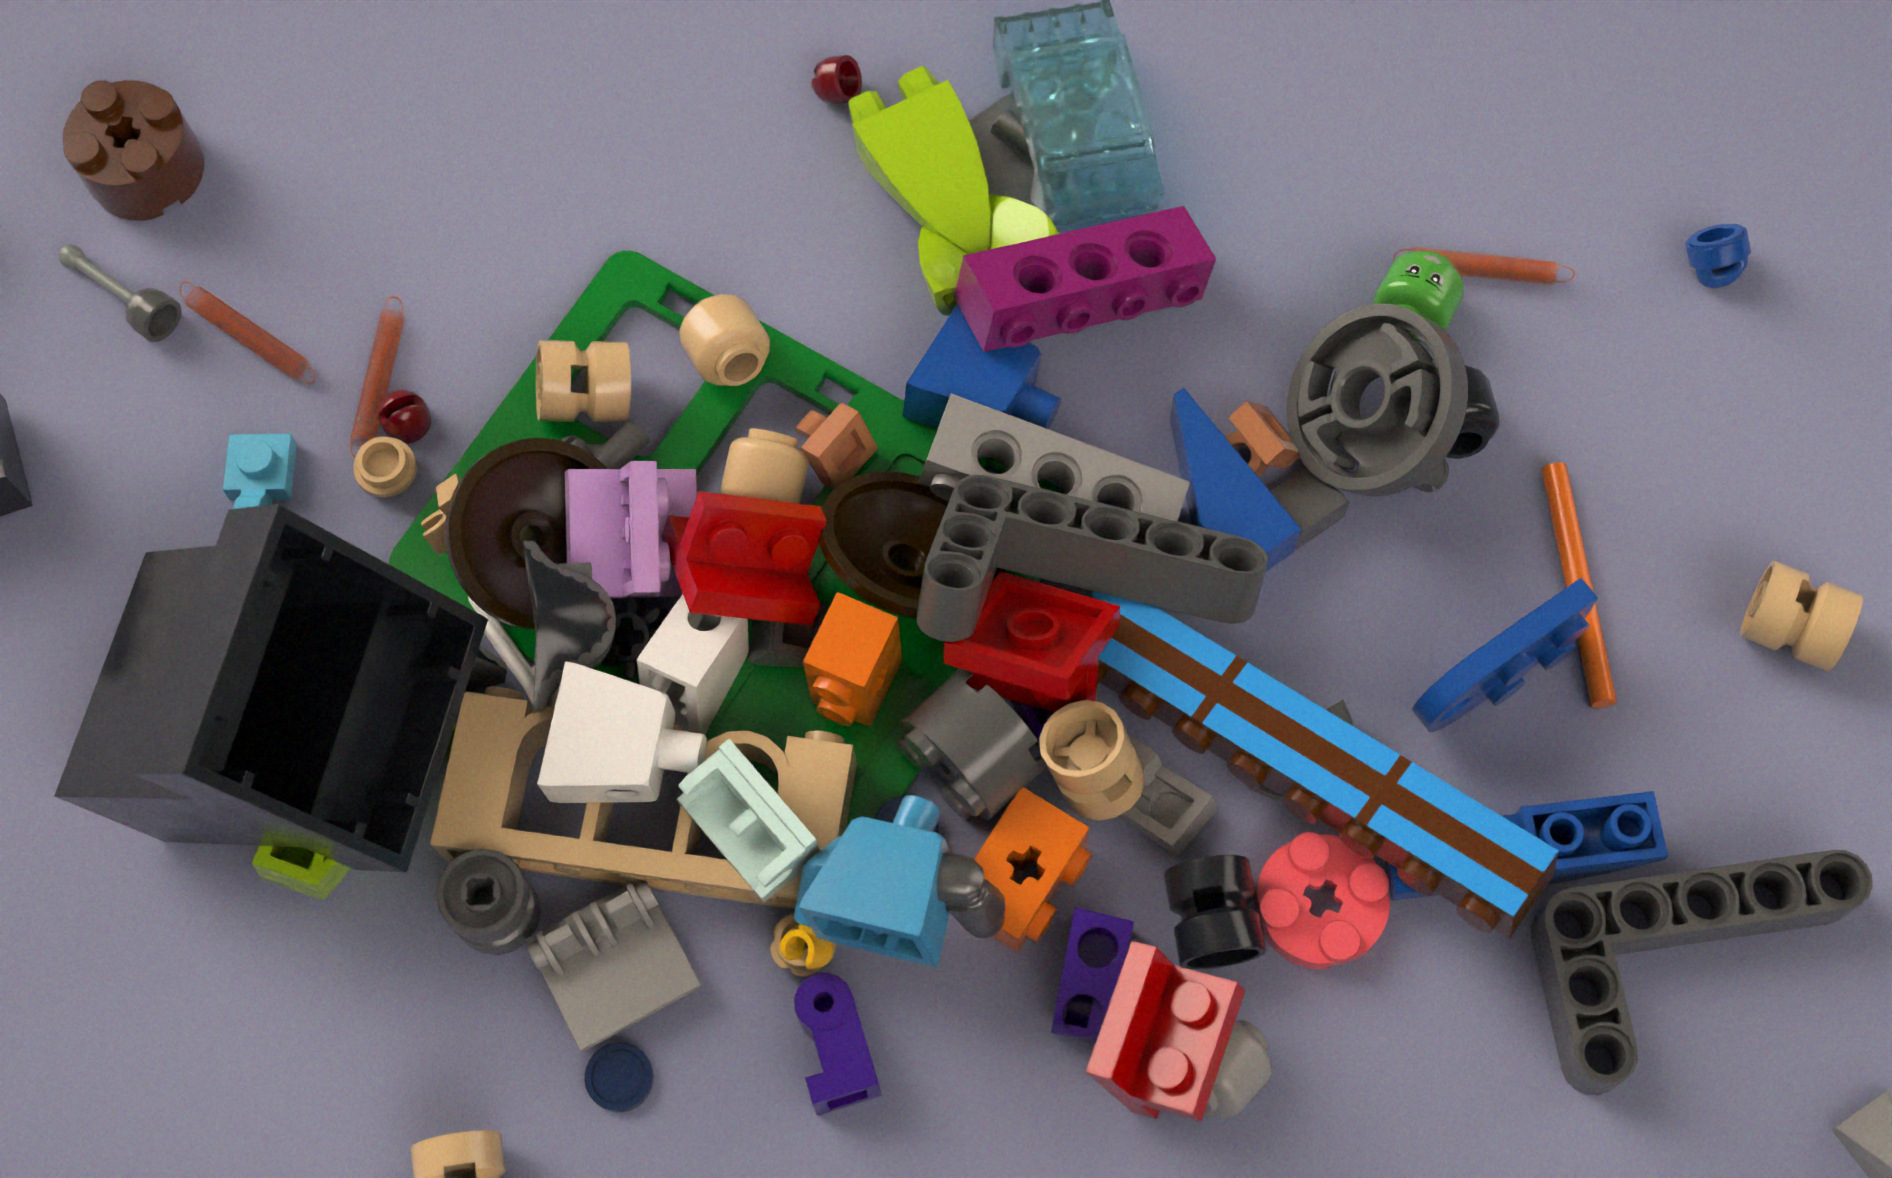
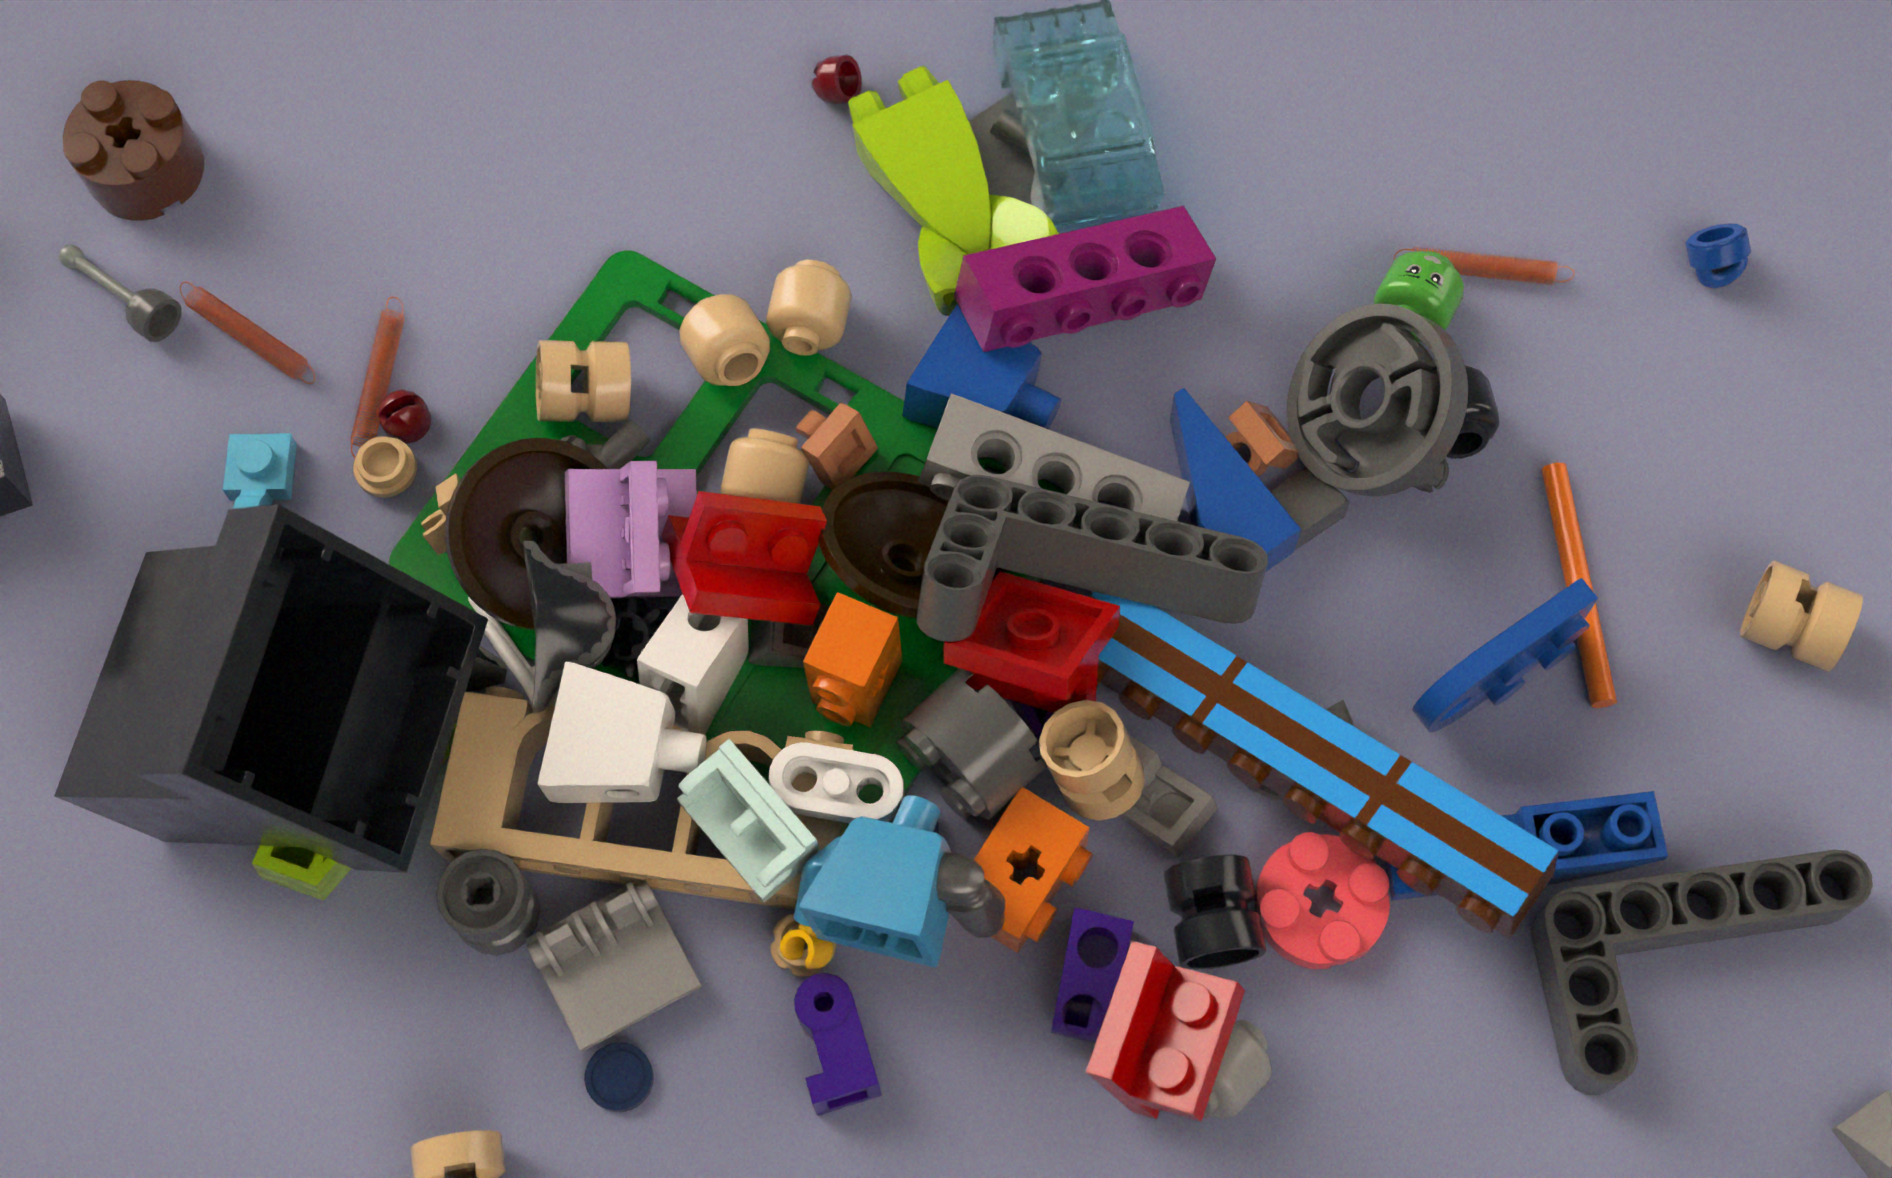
(808, 307): none -> tan head
(839, 781): none -> white plate

